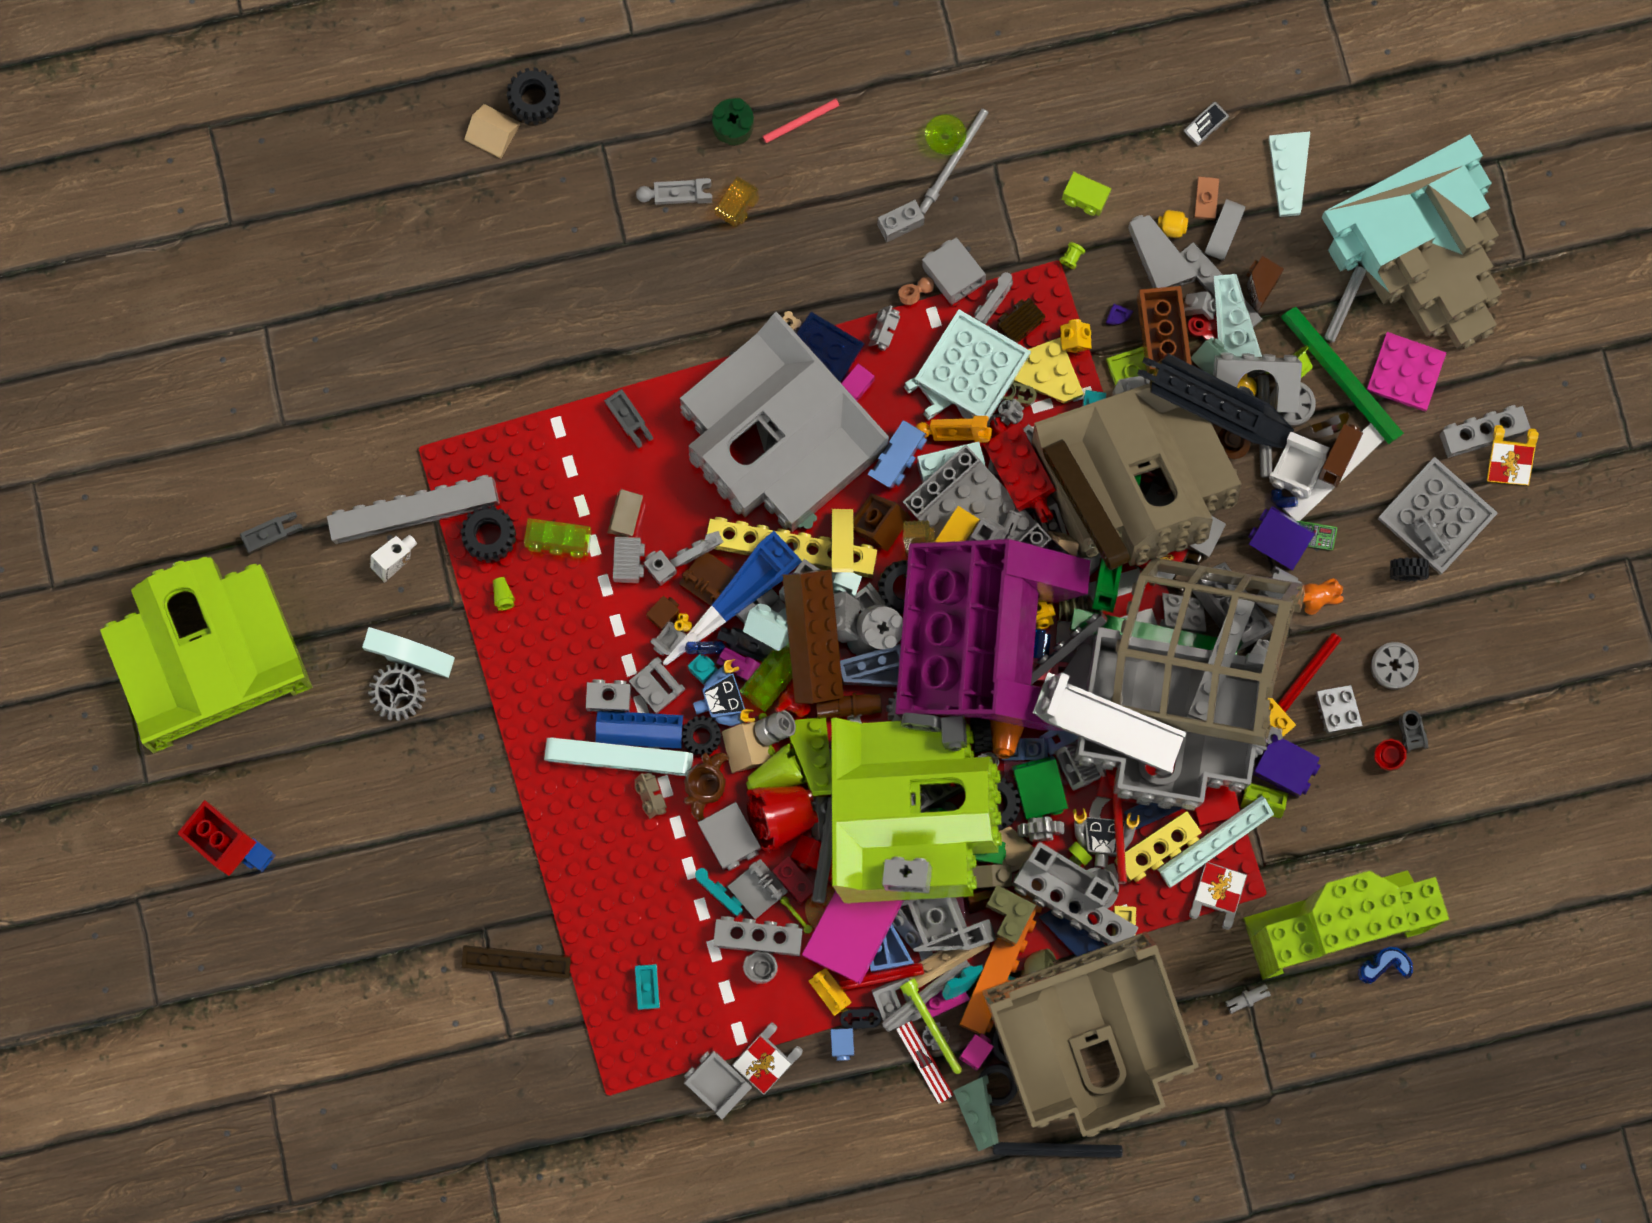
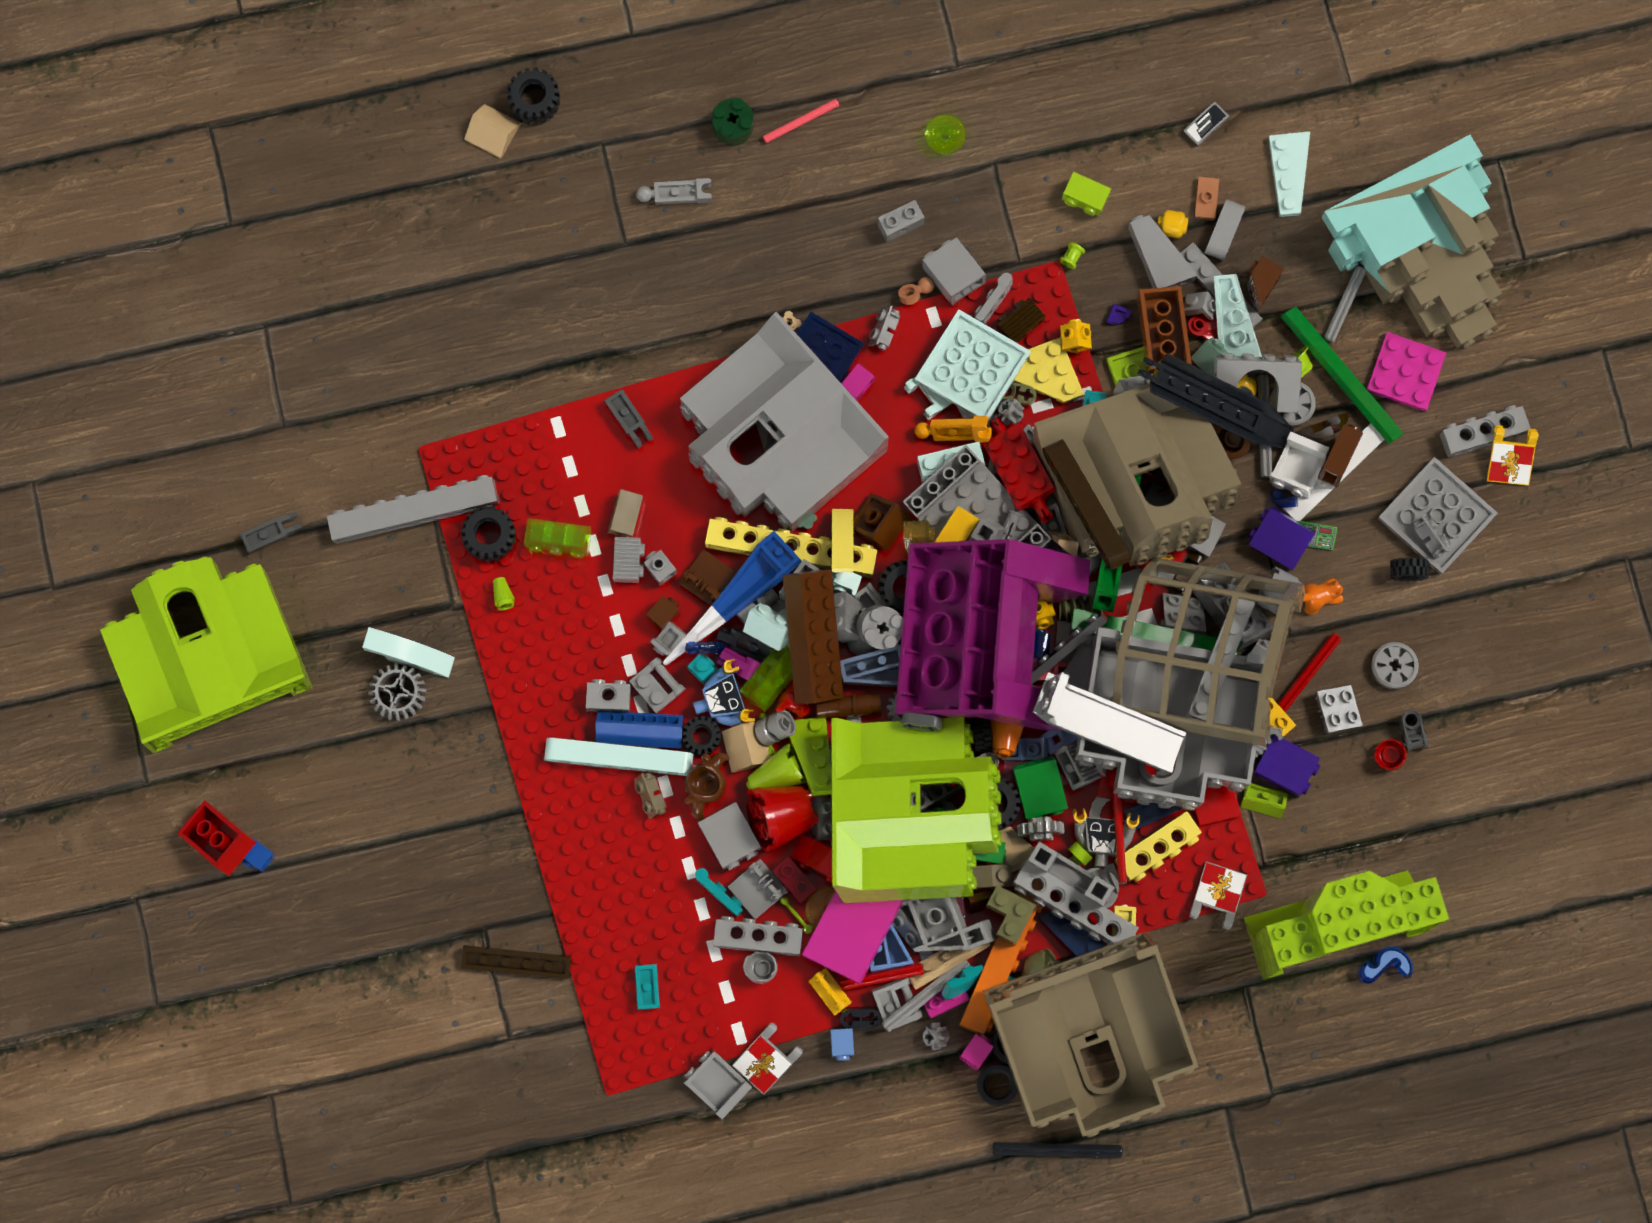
(392, 557): white torso -> none
(682, 623): yellow arm -> none
(699, 548): light grey hinge -> none
(736, 202): clear yellow brick -> none
(825, 858): dark grey axle -> none
(898, 455): medium blue wedge -> none
(911, 989): lime piece -> none
(916, 882): light grey brick -> none
(924, 1062): sticker -> none
(933, 193): light grey bar -> none
(954, 733): dark grey brick -> none
(975, 1107): sand green wing -> none
(1215, 841): light aqua tile -> none
(1247, 998): light grey pin -> none

